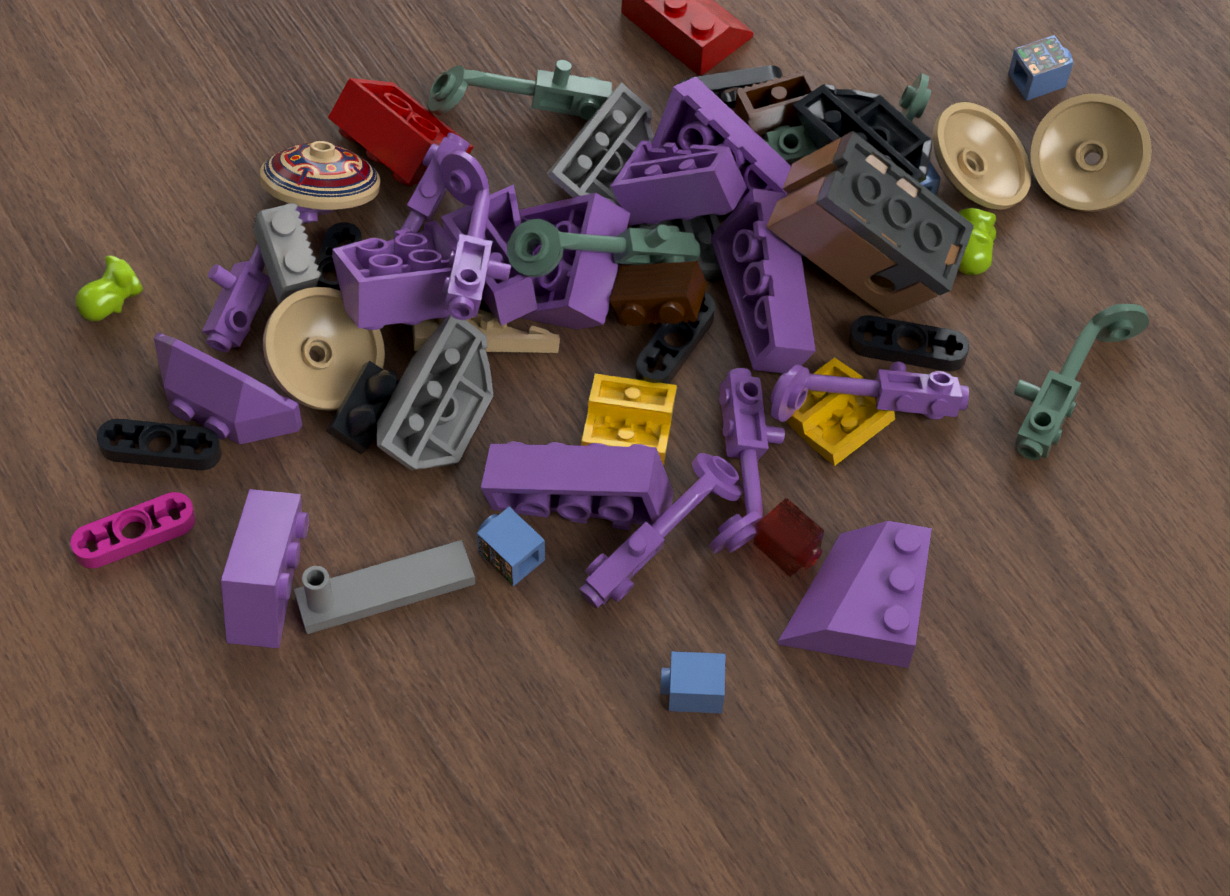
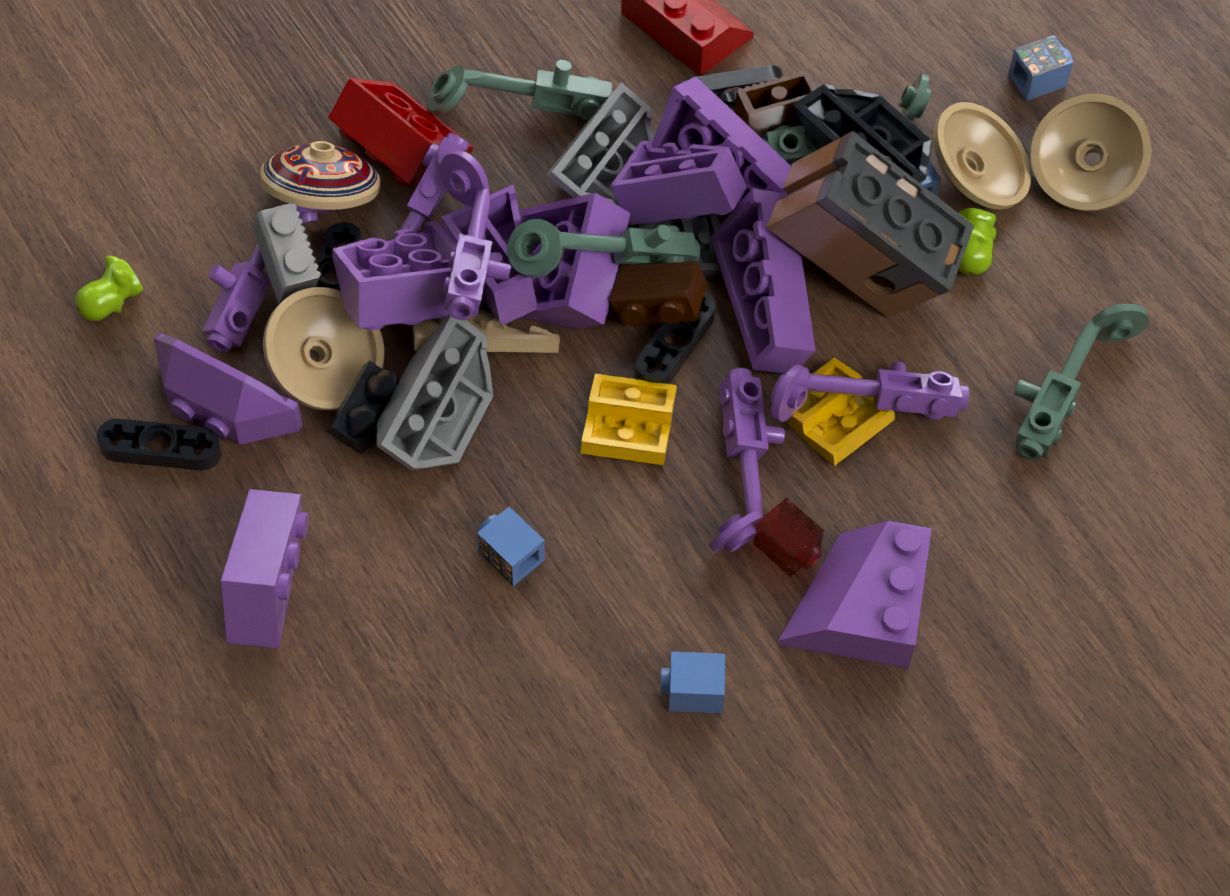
(141, 513): dark pink beam -> none
(382, 587): light grey piece -> none
(578, 482): medium lavender wedge -> none
(612, 575): medium lavender piece -> none
(922, 333): black beam -> none

